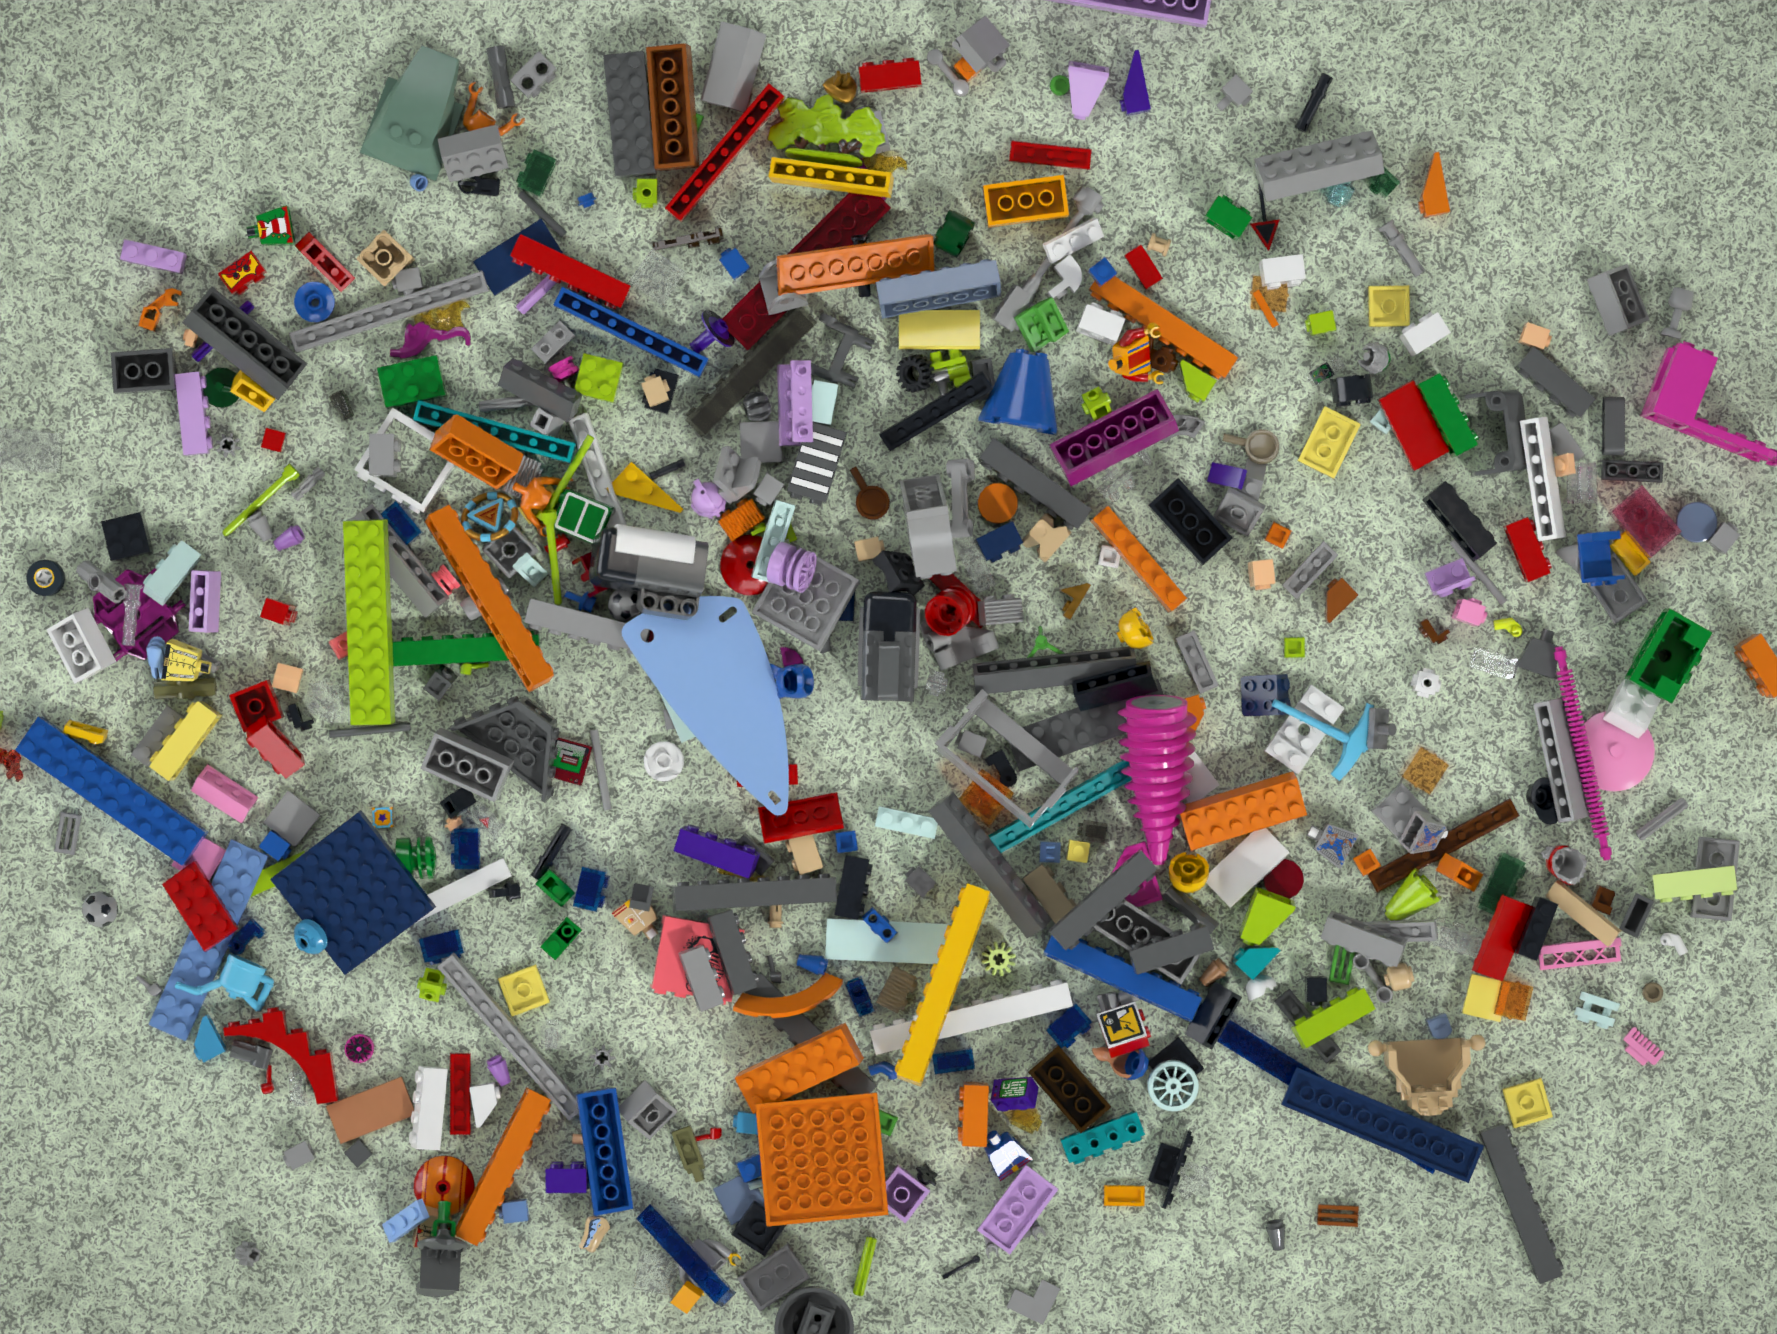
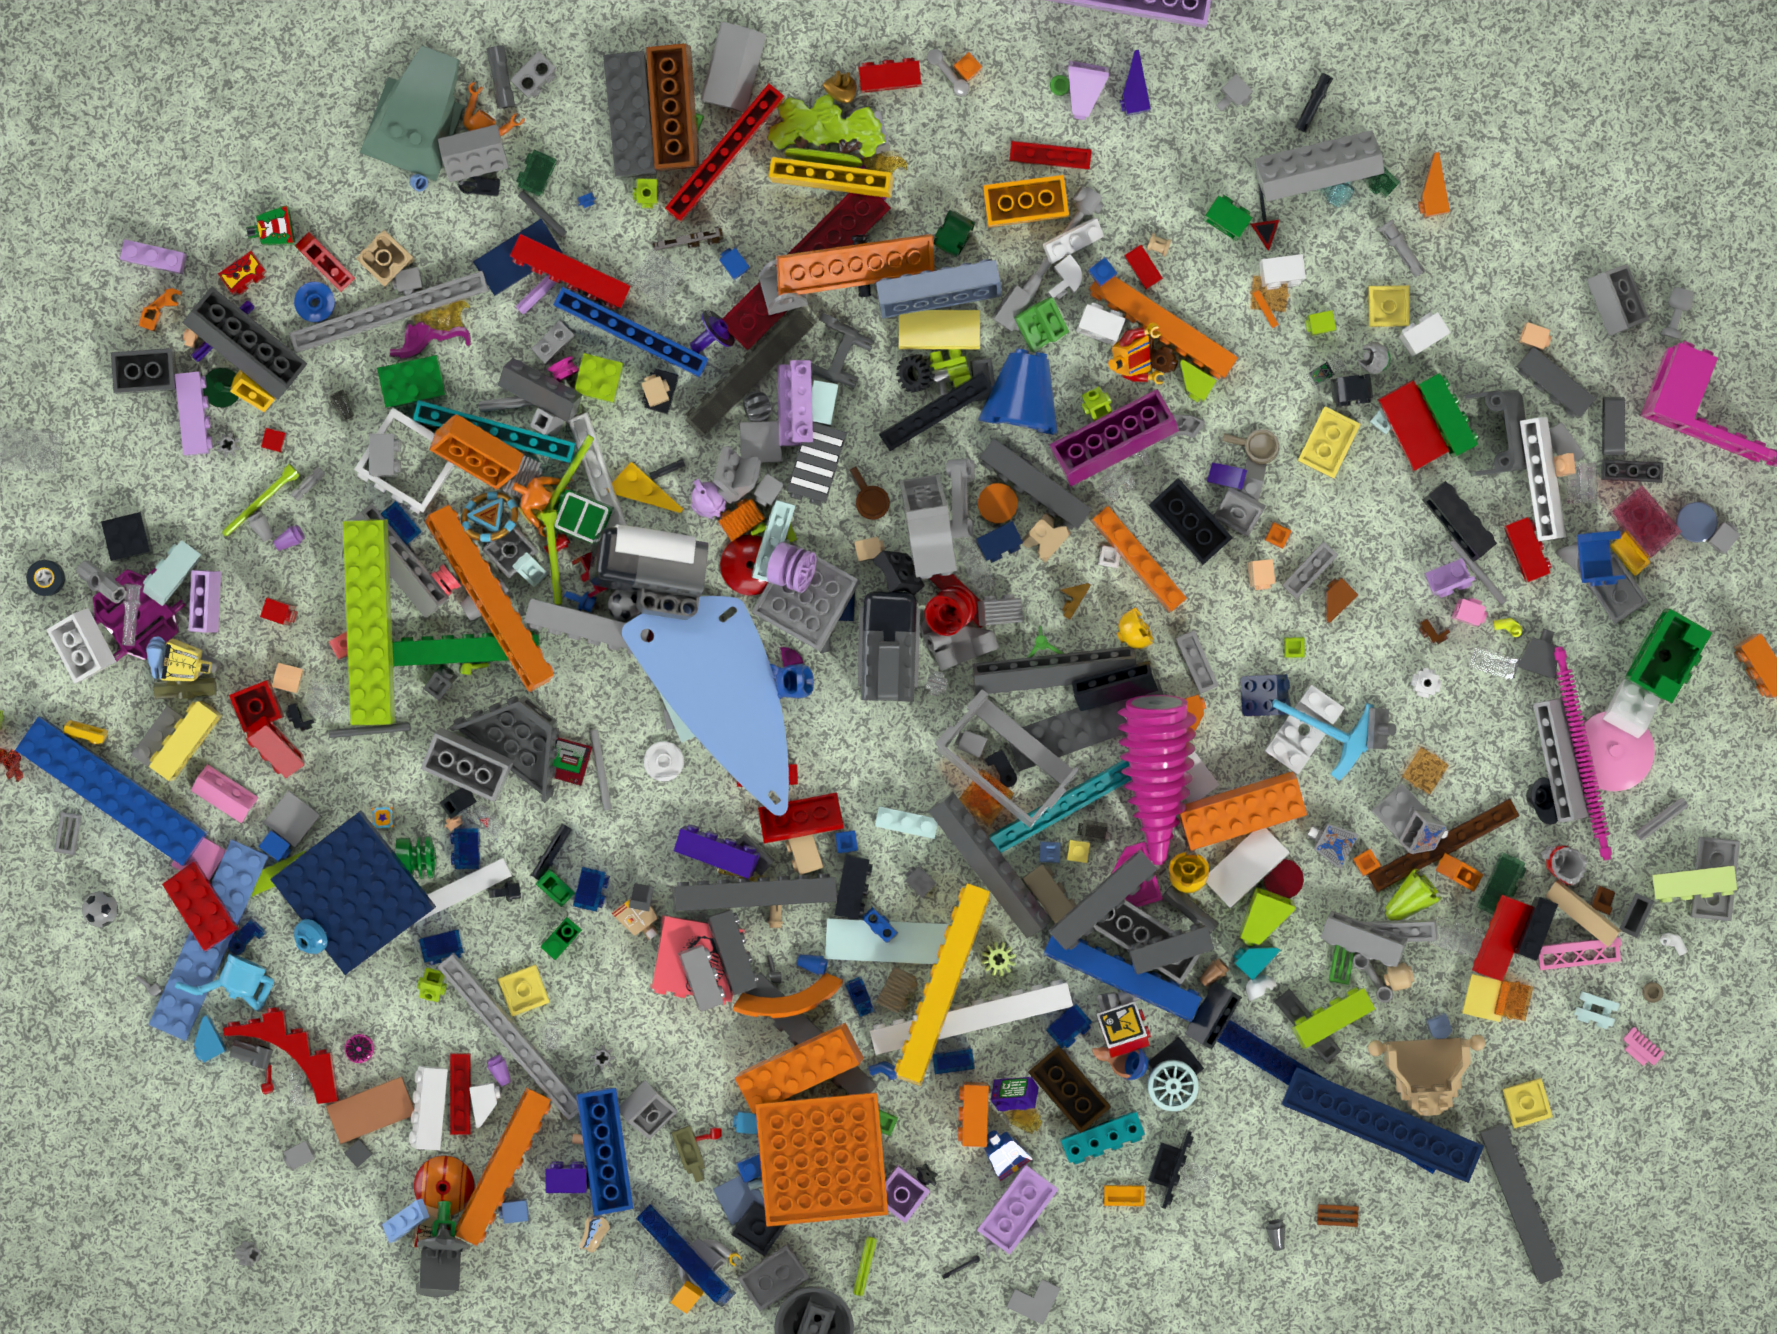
(981, 45): light grey piece -> none
(1315, 990): black brick -> none

